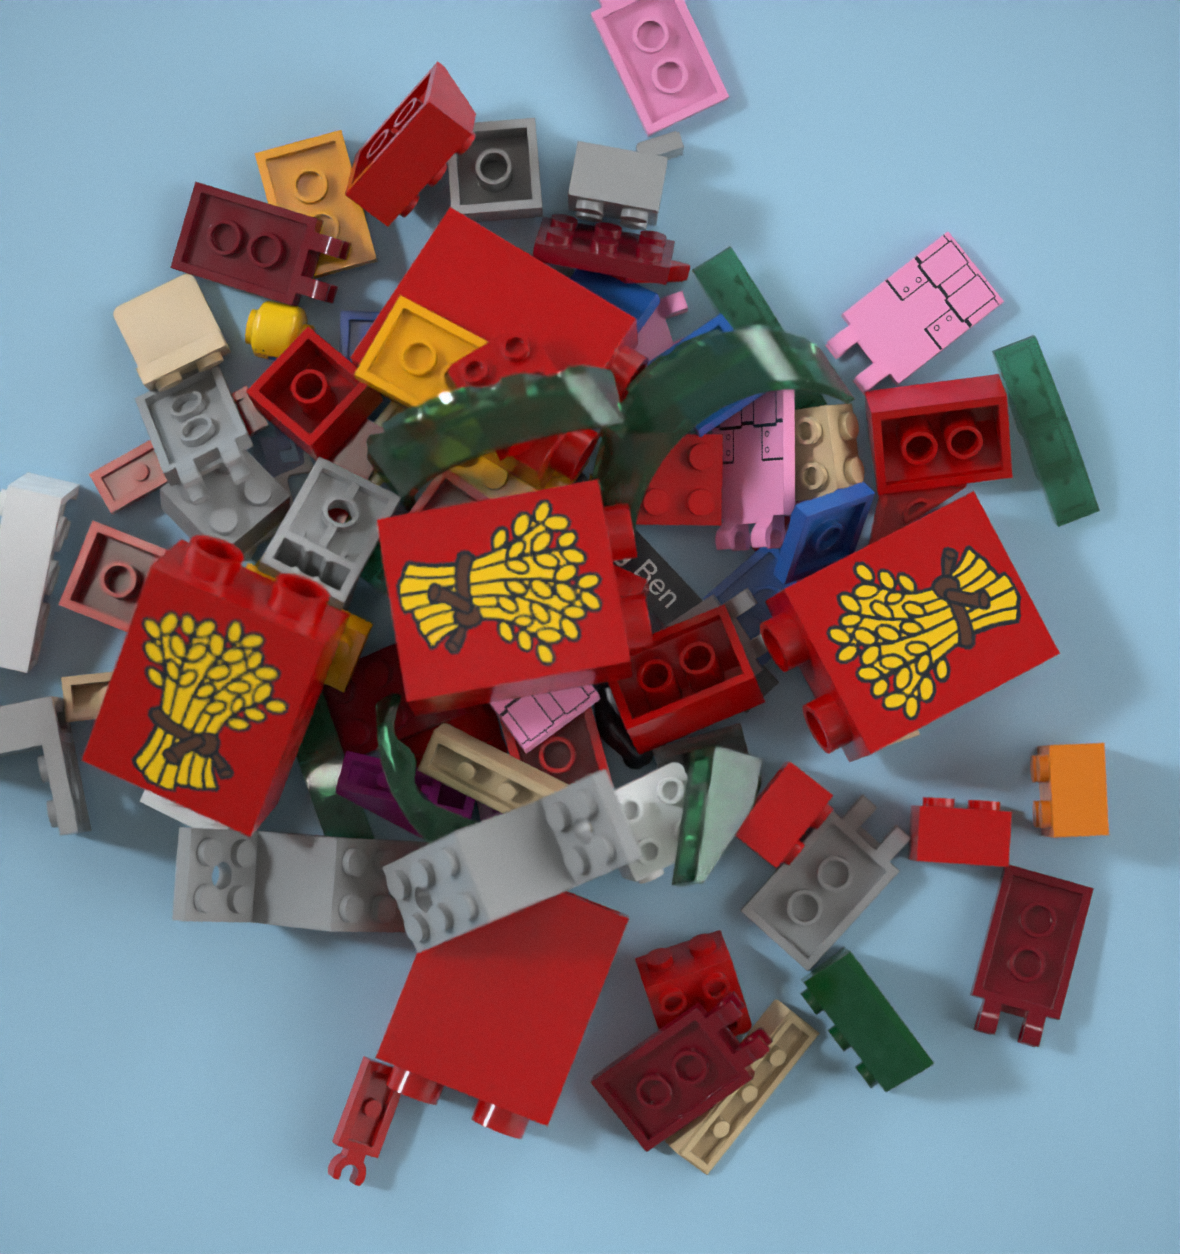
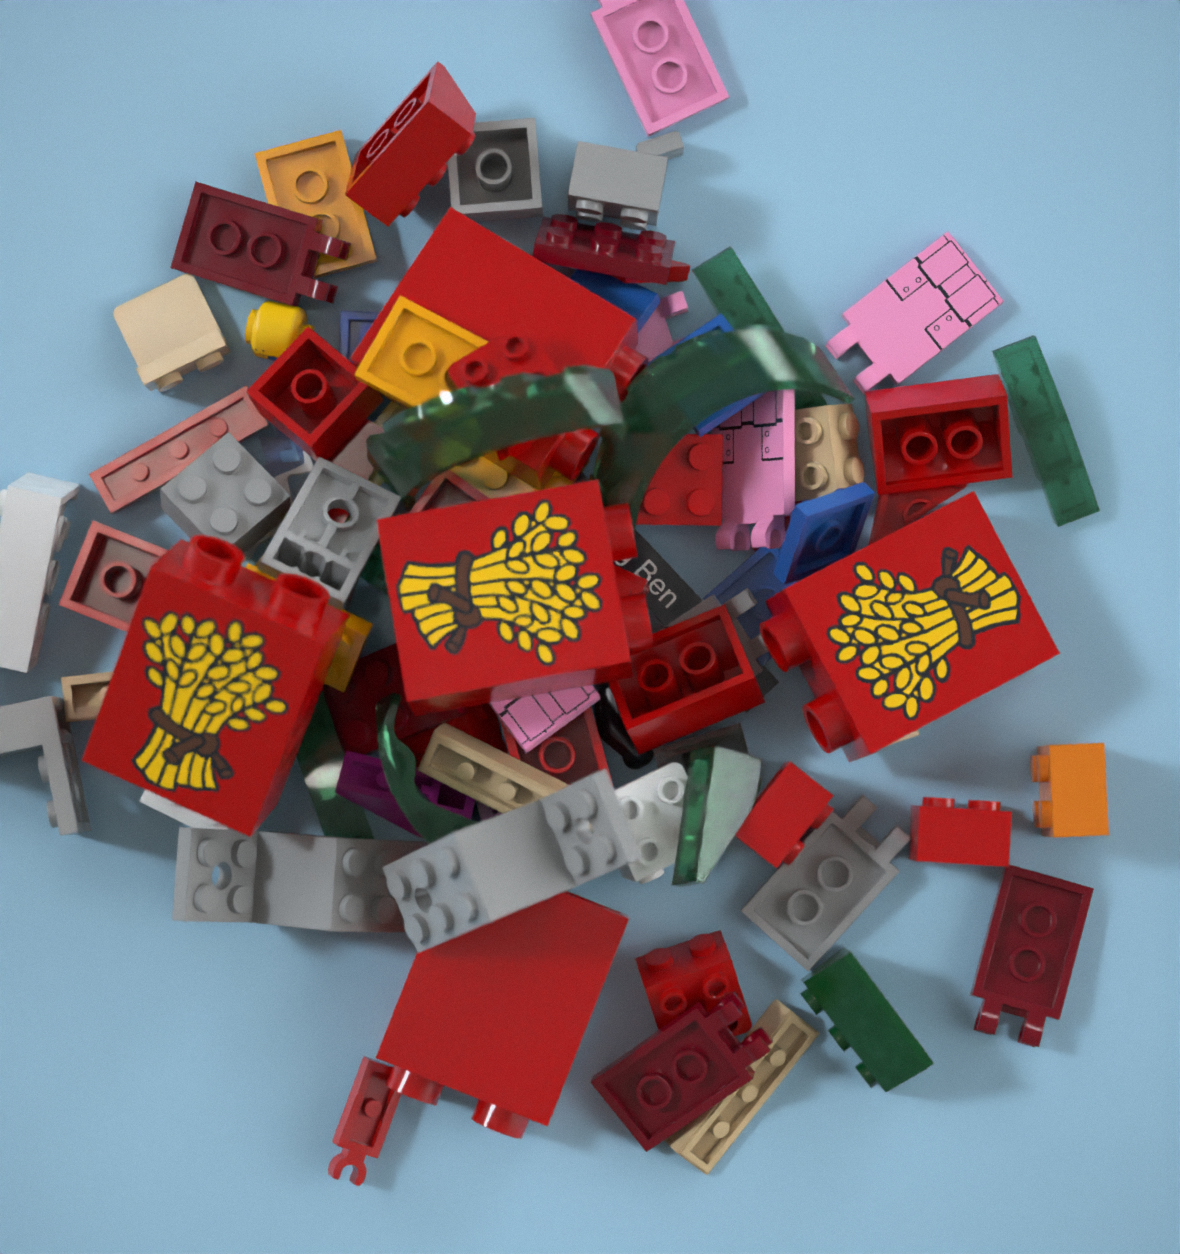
(196, 430): light grey tile -> none

